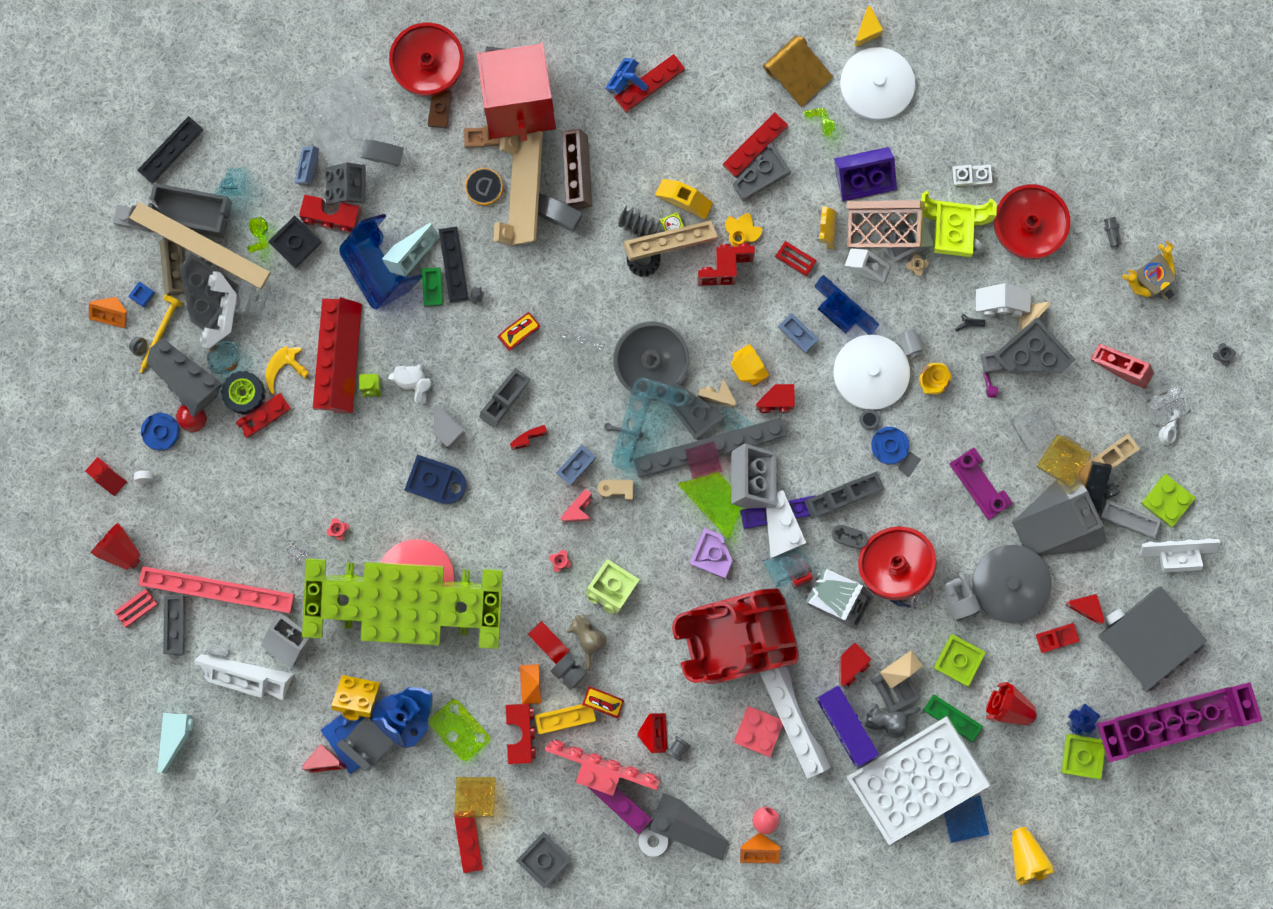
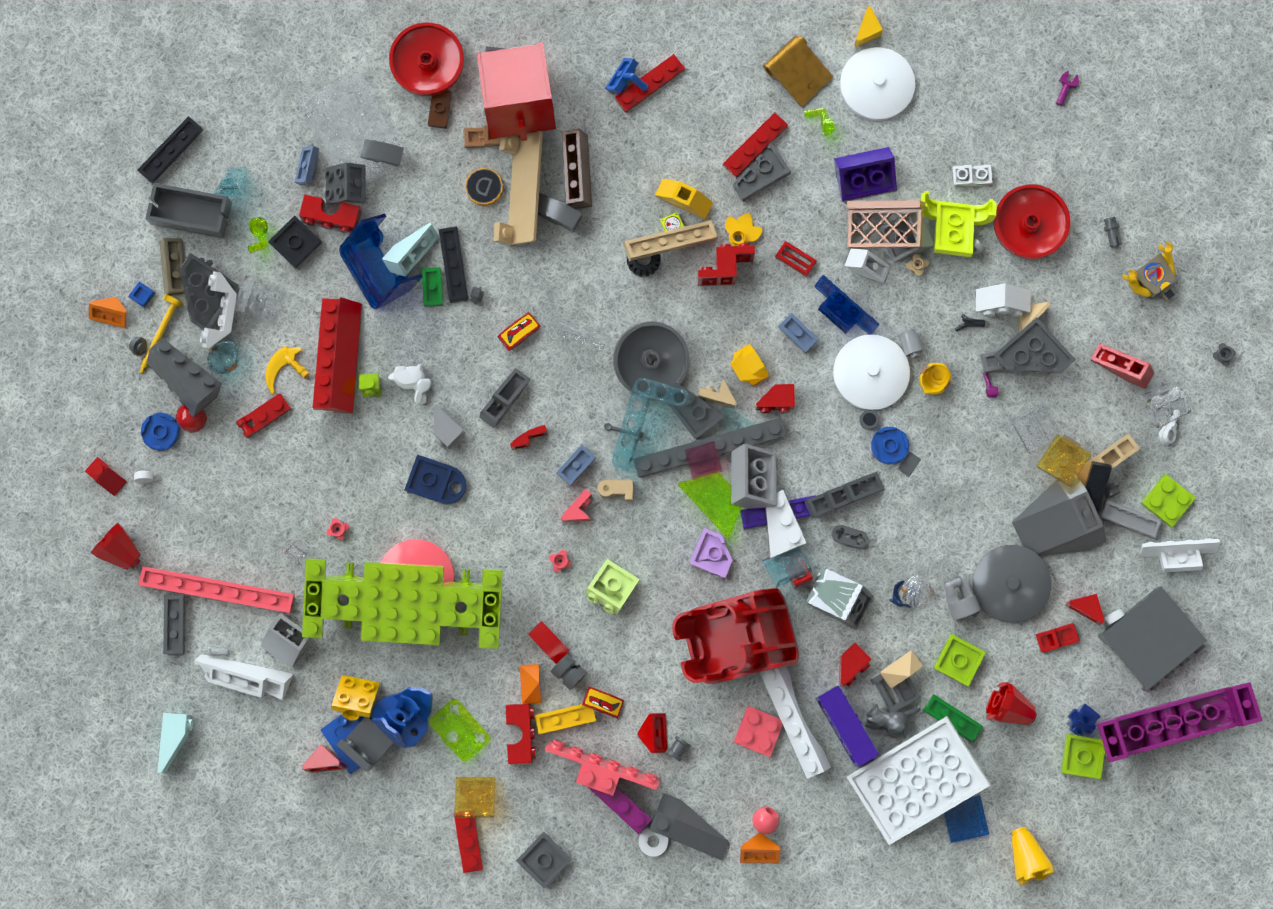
(122, 218): light grey slope -> none
(122, 617): coral tile -> none
(200, 245): tan tile -> none
(239, 382): black wheel -> none
(590, 639): dark tan animal -> none
(637, 223): dark grey piece -> none
(828, 227): yellow slope -> none
(897, 563): red dish -> none
(979, 485): magenta brick -> none
(1066, 87): none -> magenta bar

